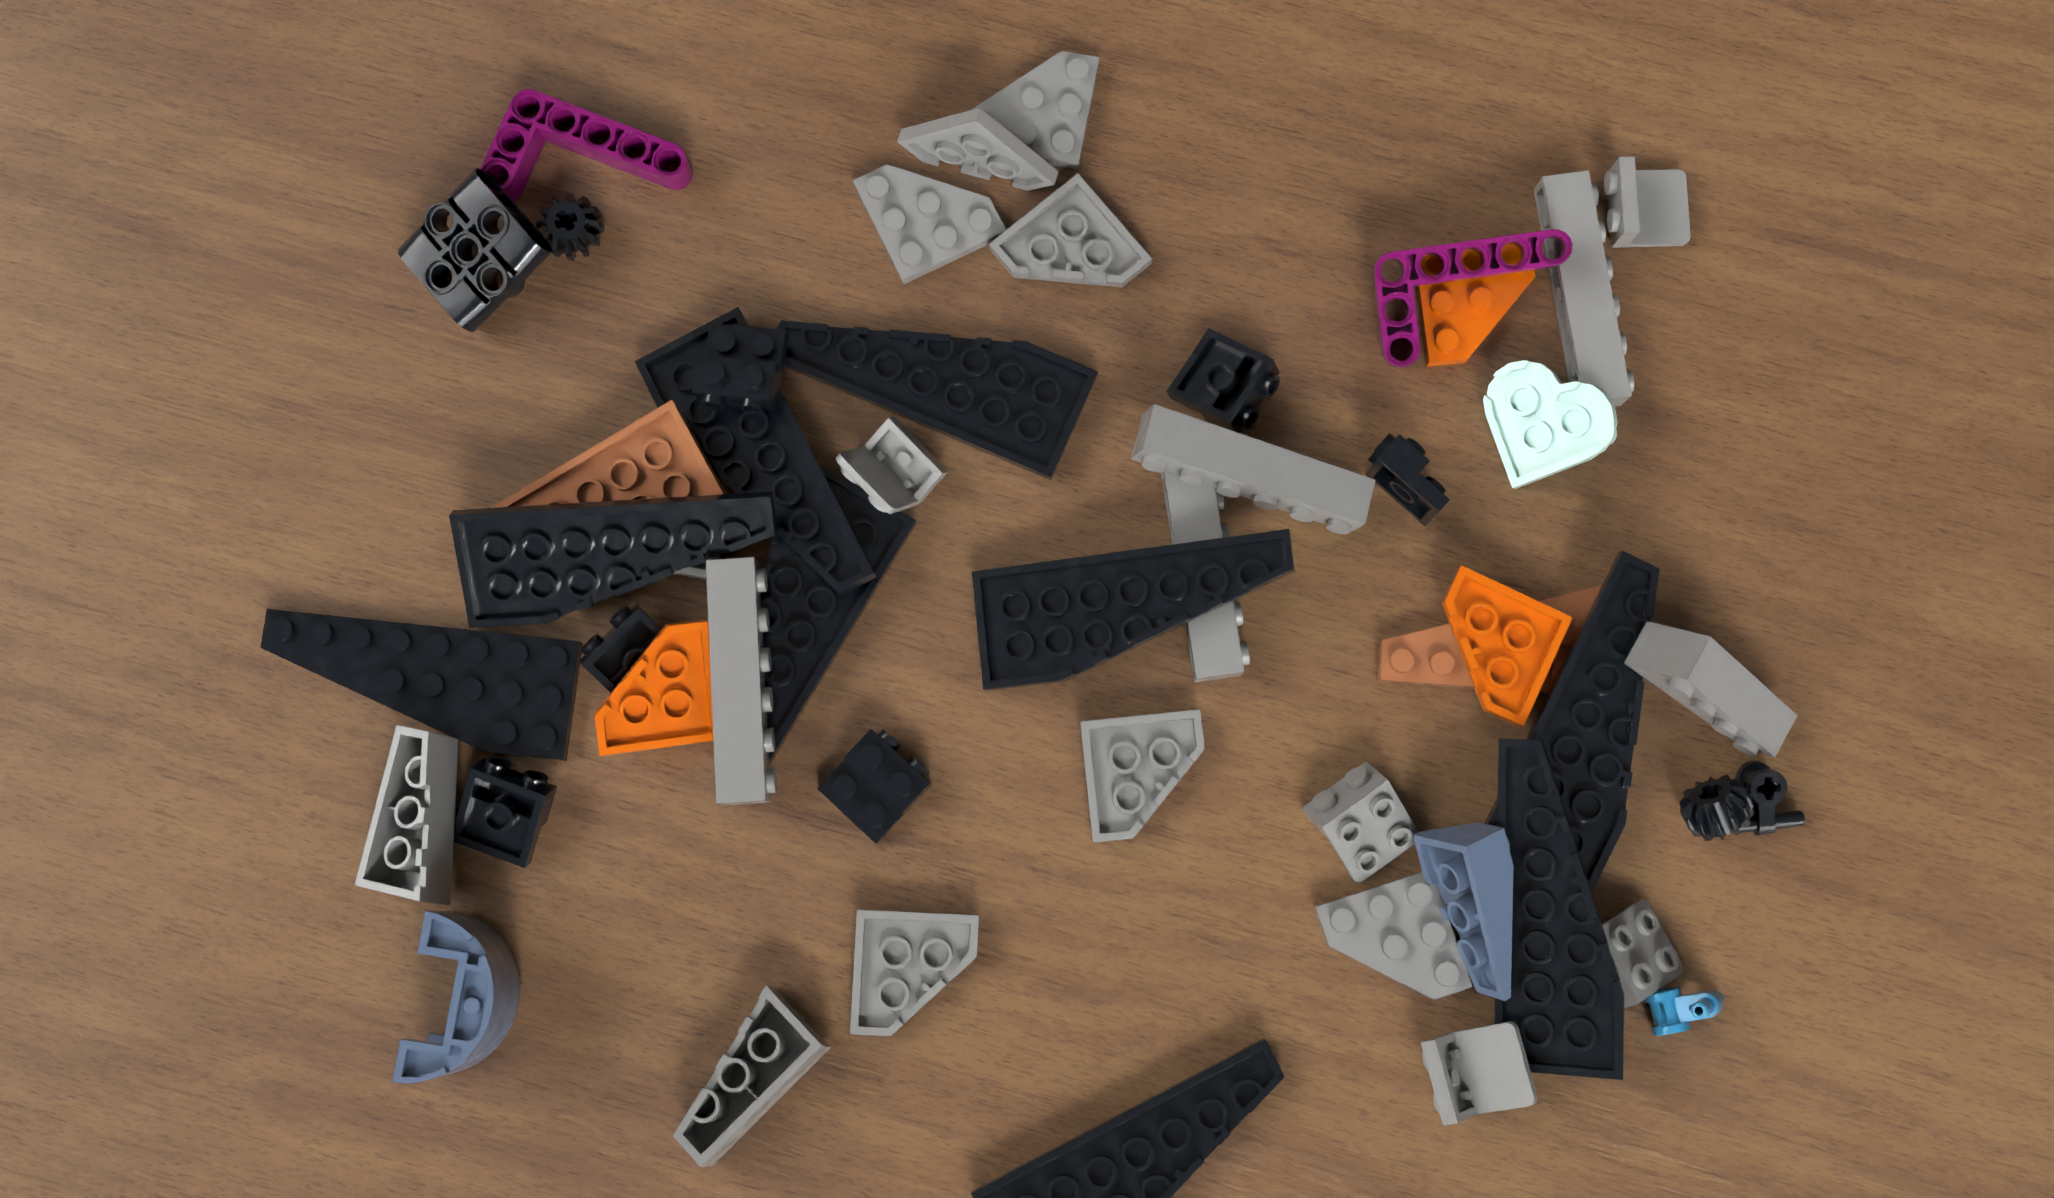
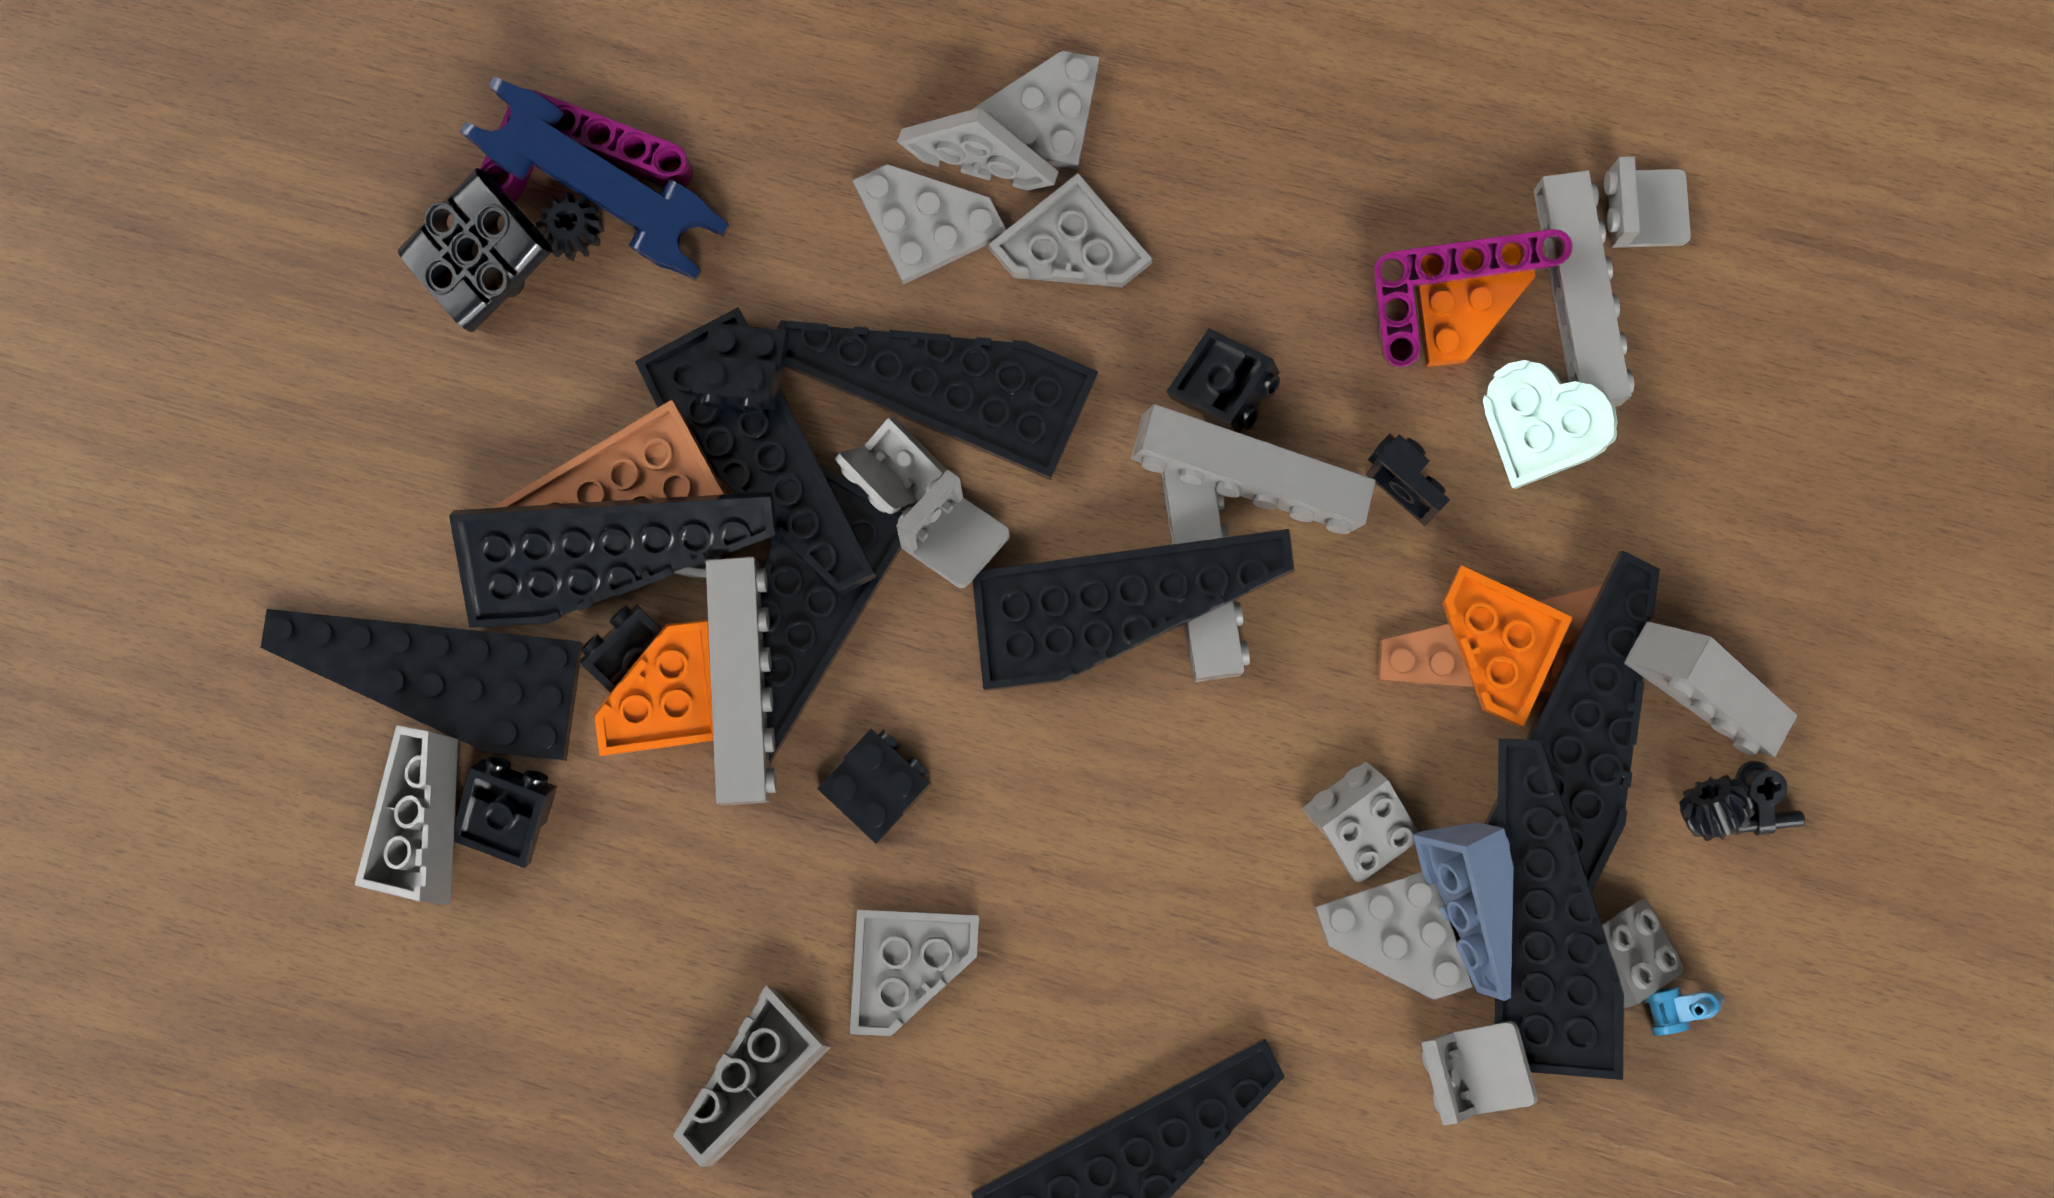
(481, 1000): sand blue cylinder -> none
(534, 141): none -> dark blue piece
(950, 532): none -> light grey bracket
(1135, 766): light grey plate -> none

